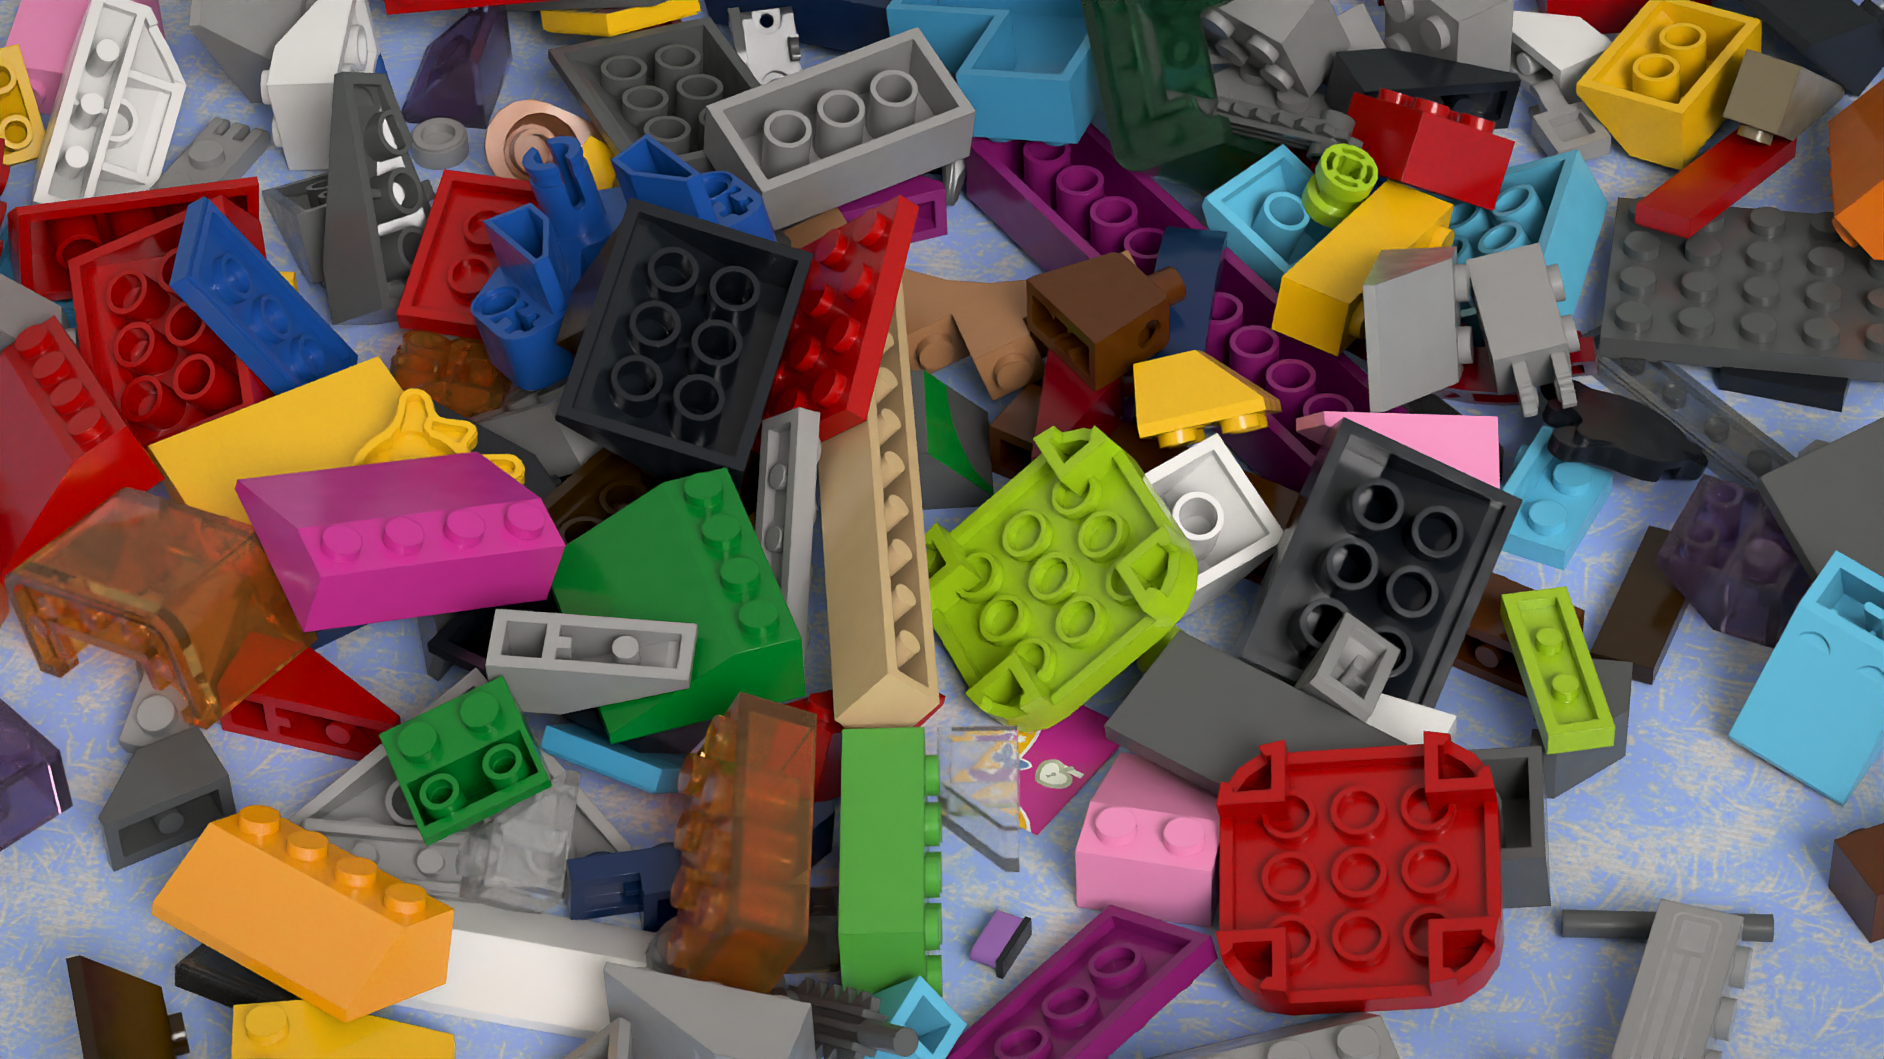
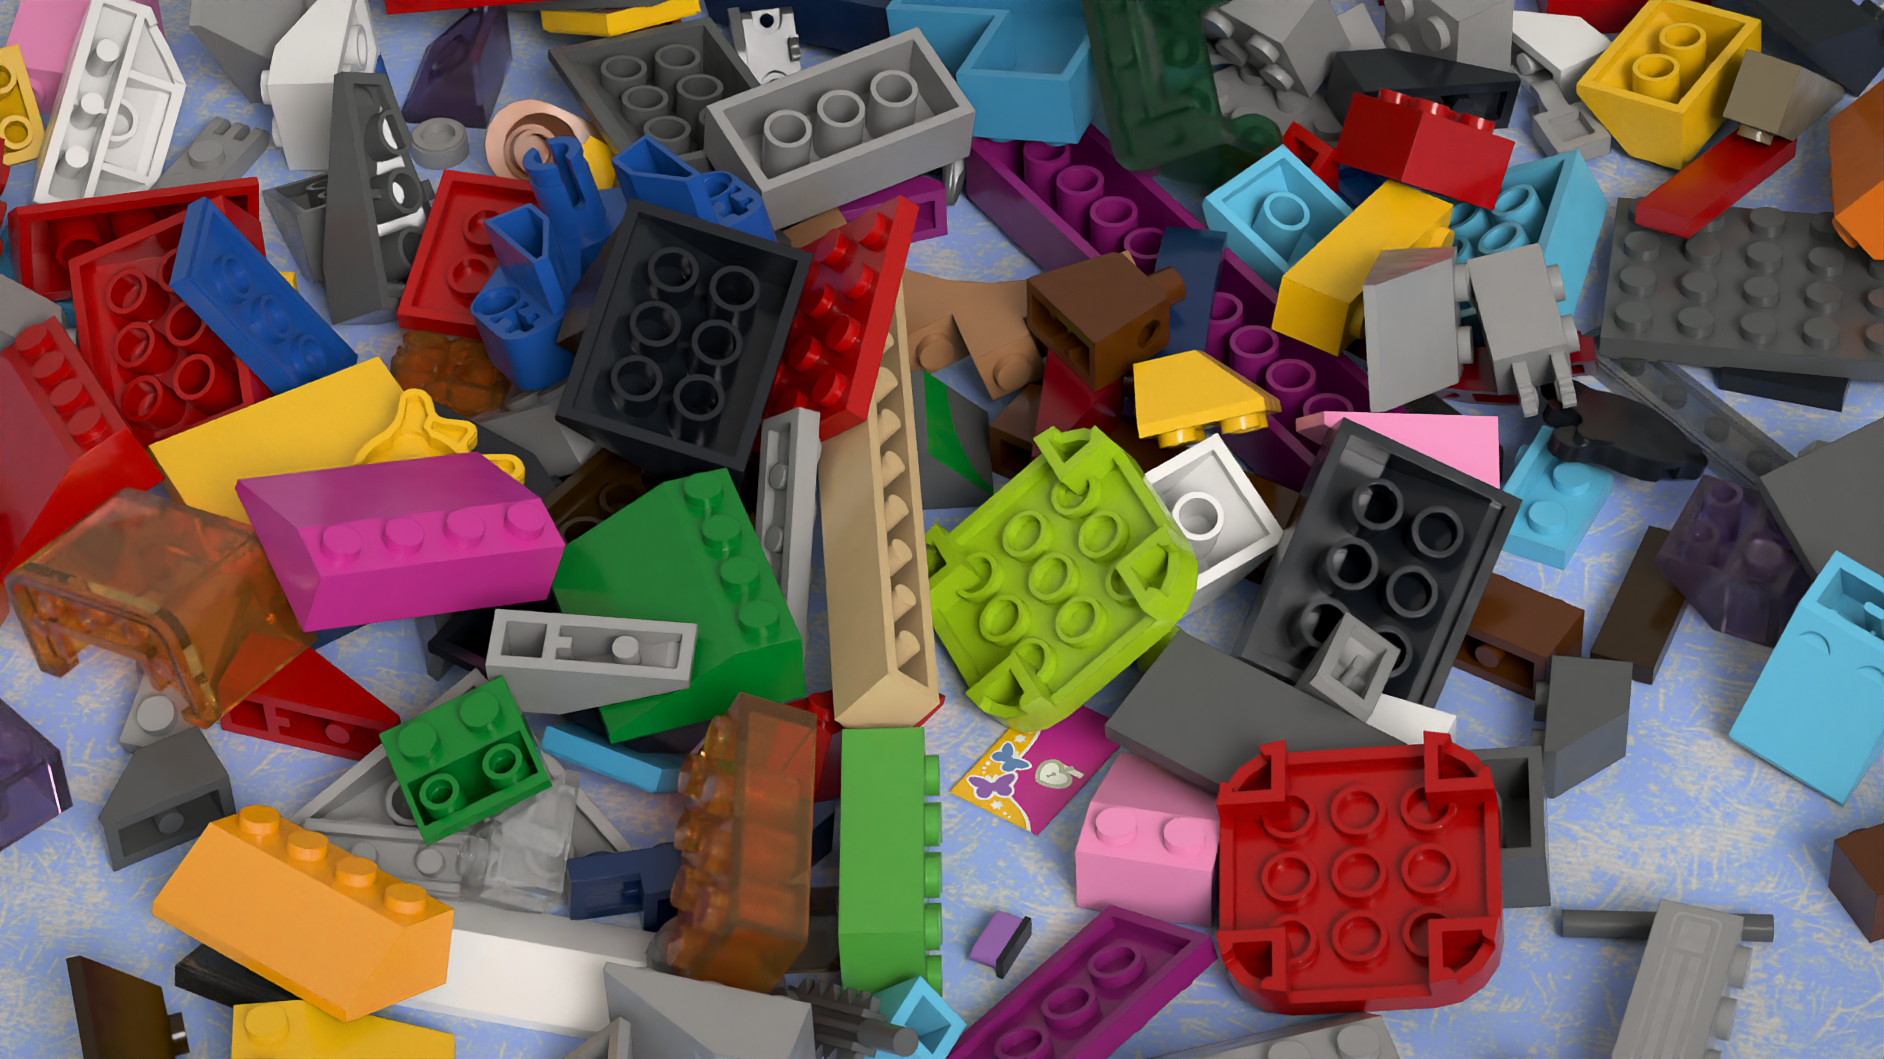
(982, 789): clear slope -> none
(1282, 126): dark grey piece -> none
(1339, 184): lime wheel -> none
(1557, 670): lime plate -> none

